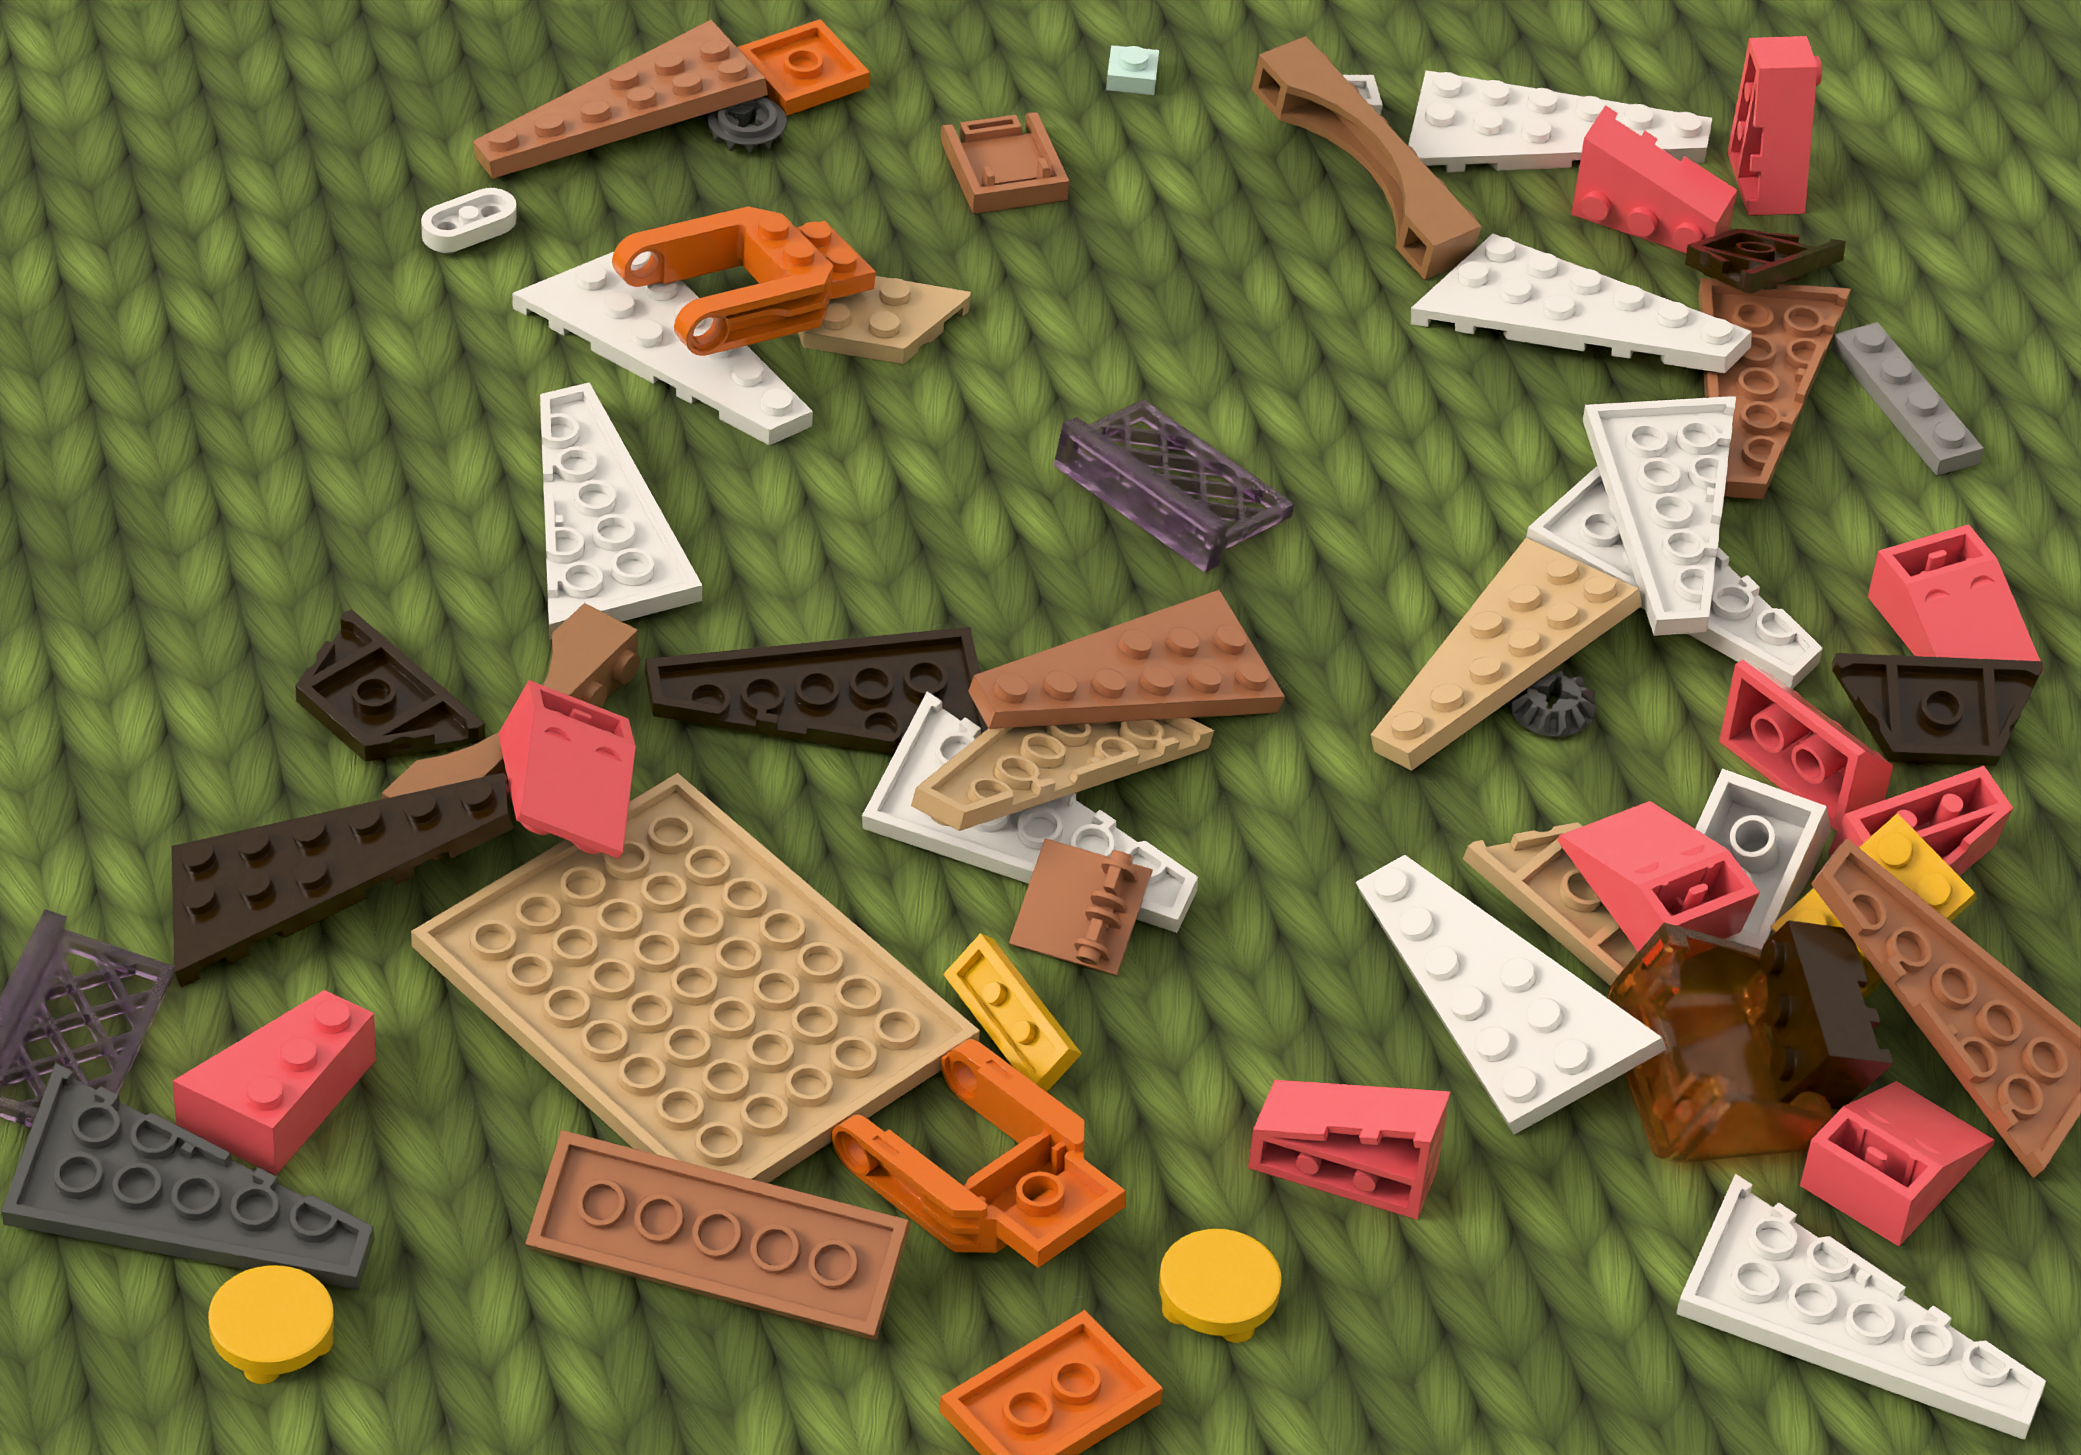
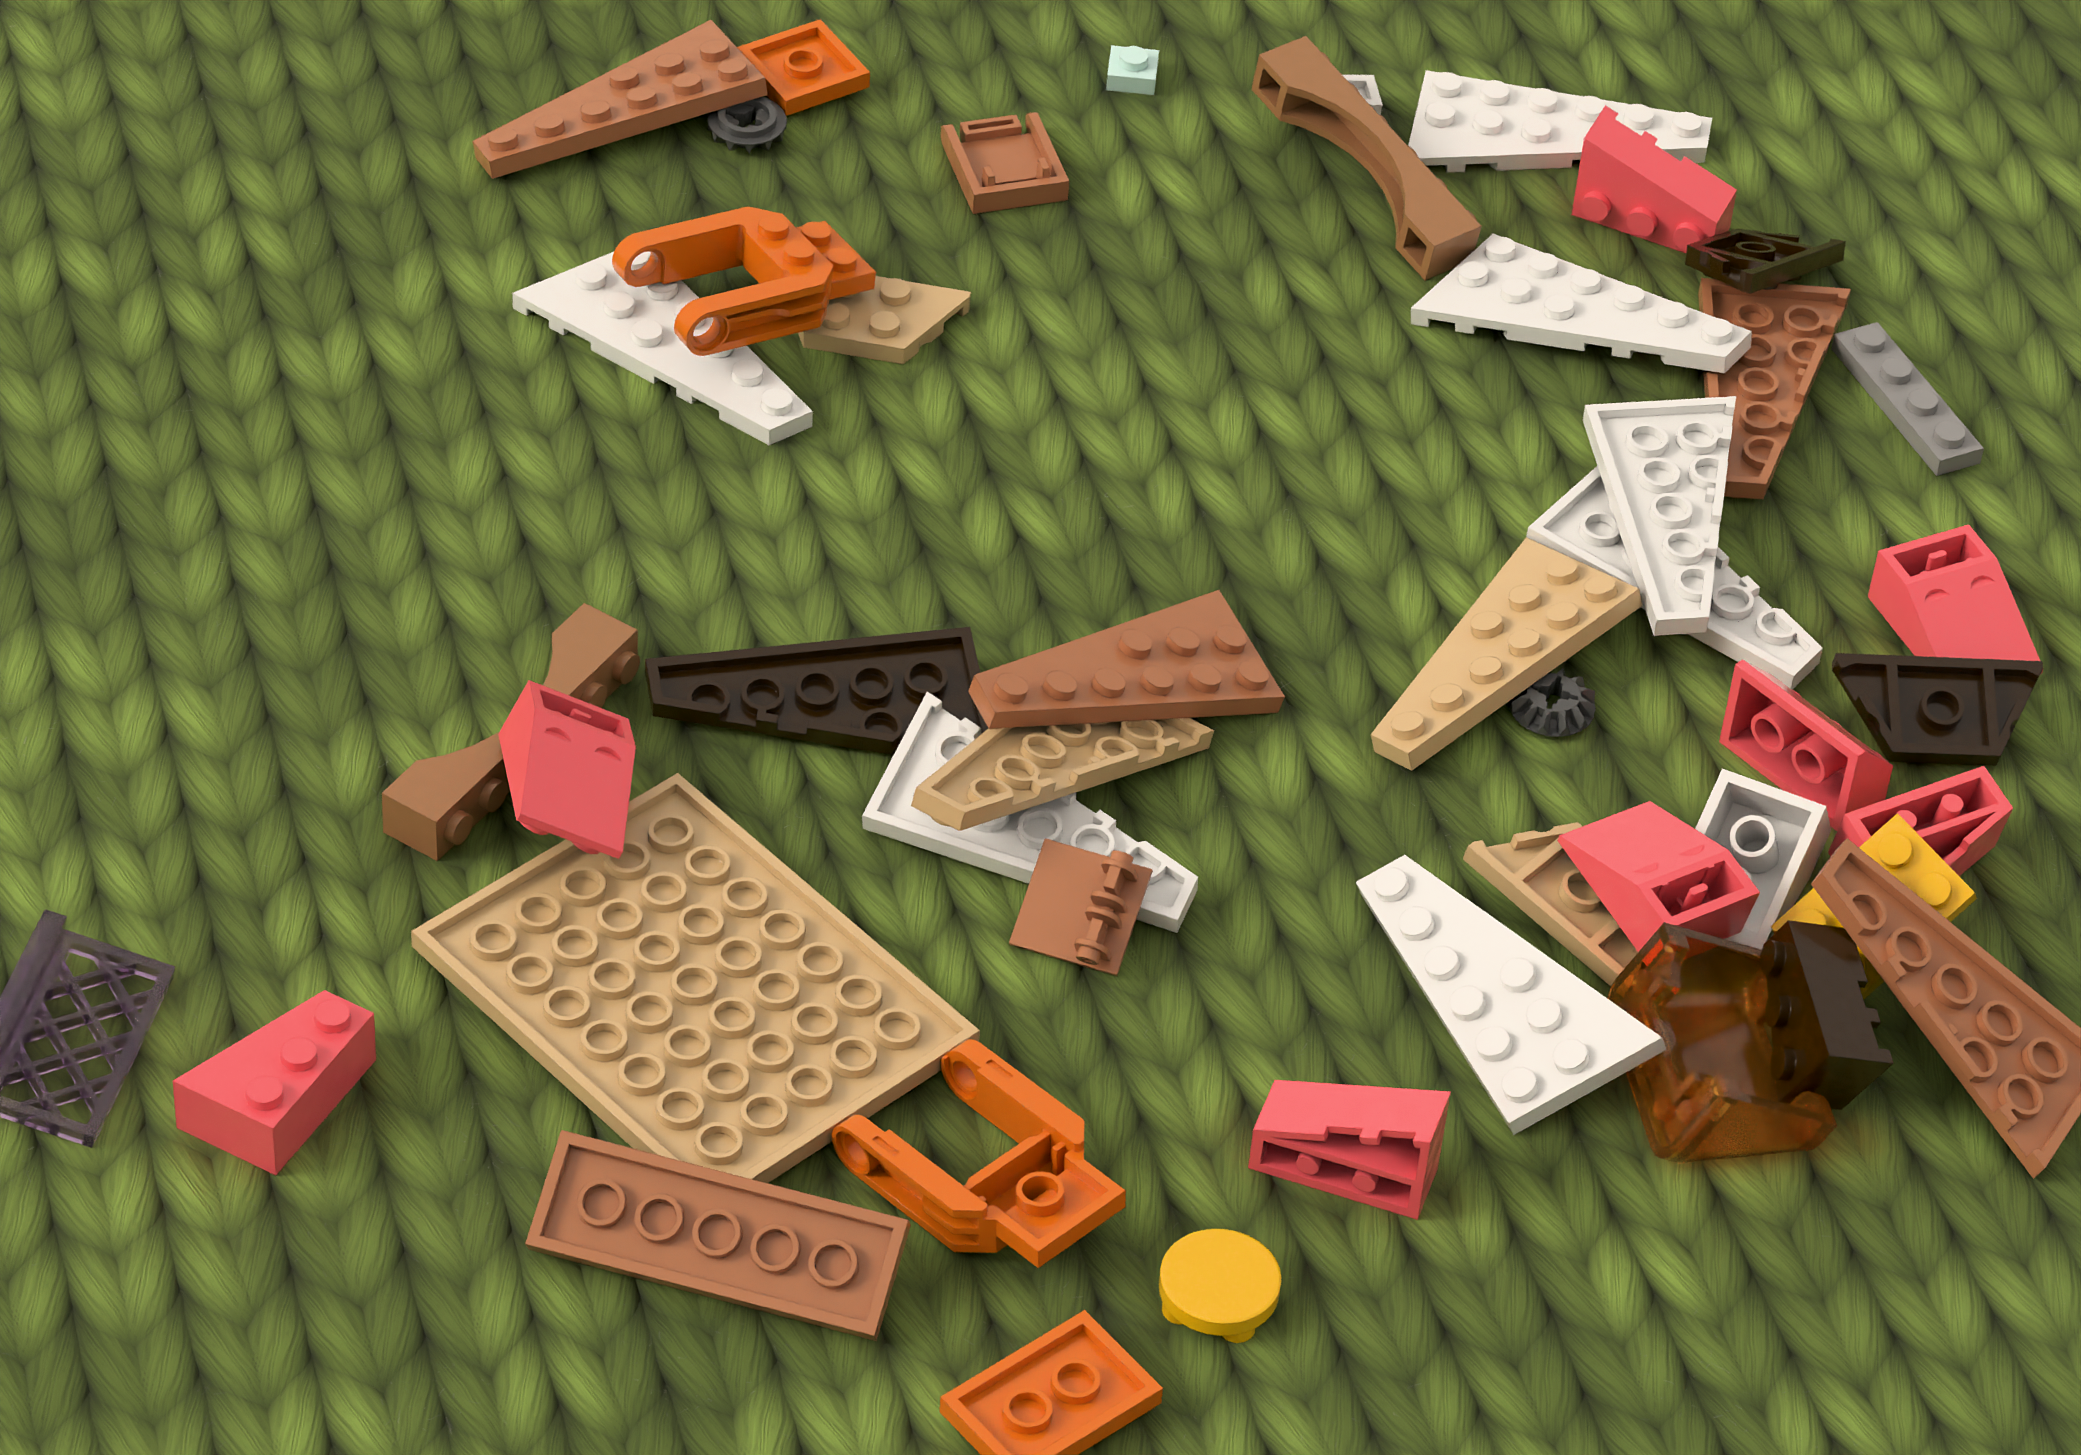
(159, 1189): dark grey wing -> none
(271, 1321): yellow tile -> none
(313, 866): dark brown wing -> none
(381, 698): dark brown wing -> none
(468, 220): white plate -> none
(601, 520): white wing -> none
(1012, 1013): yellow plate -> none
(1161, 500): fence -> none
(1775, 125): coral wedge -> none
(1836, 1310): white wing -> none
(1891, 1159): coral slope -> none

